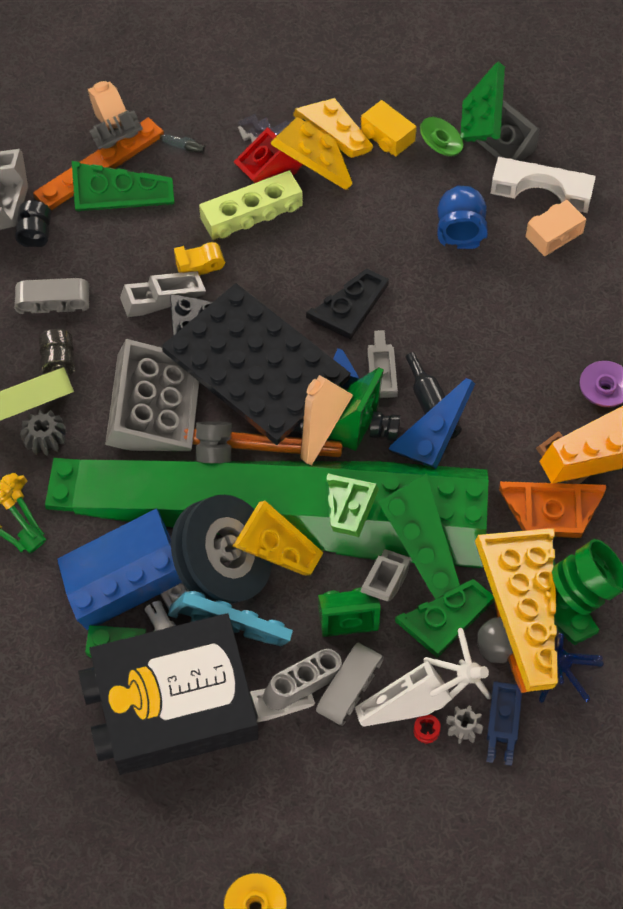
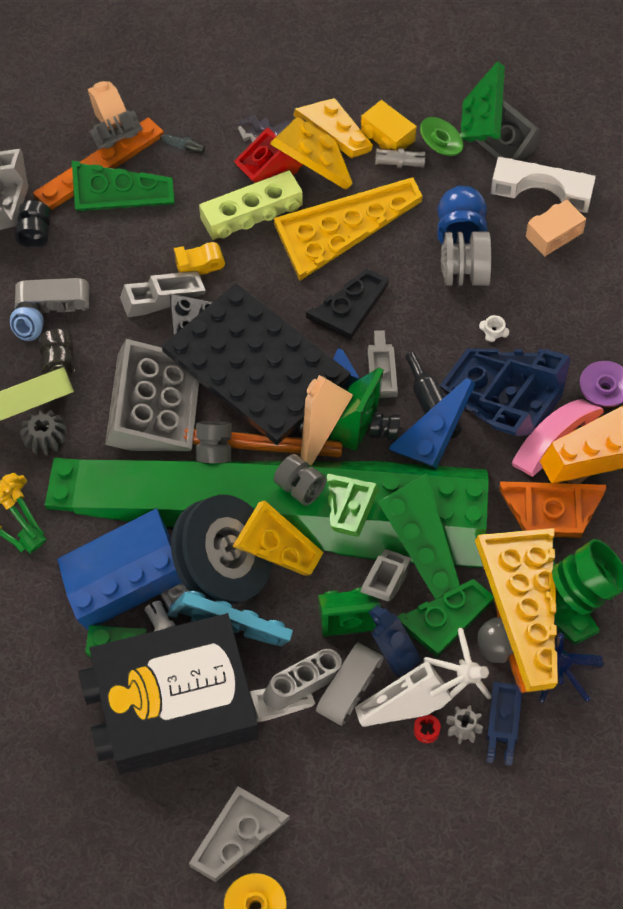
(26, 323): none -> light blue cone
(236, 833): none -> light grey wing
(299, 479): none -> dark grey wheel
(329, 229): none -> yellow wing
(394, 641): none -> dark blue hinge
(400, 158): none -> light grey pin
(467, 258): none -> light grey wheel
(494, 322): none -> white plate
(511, 388): none -> dark blue wedge
(552, 428): none -> bright pink slope

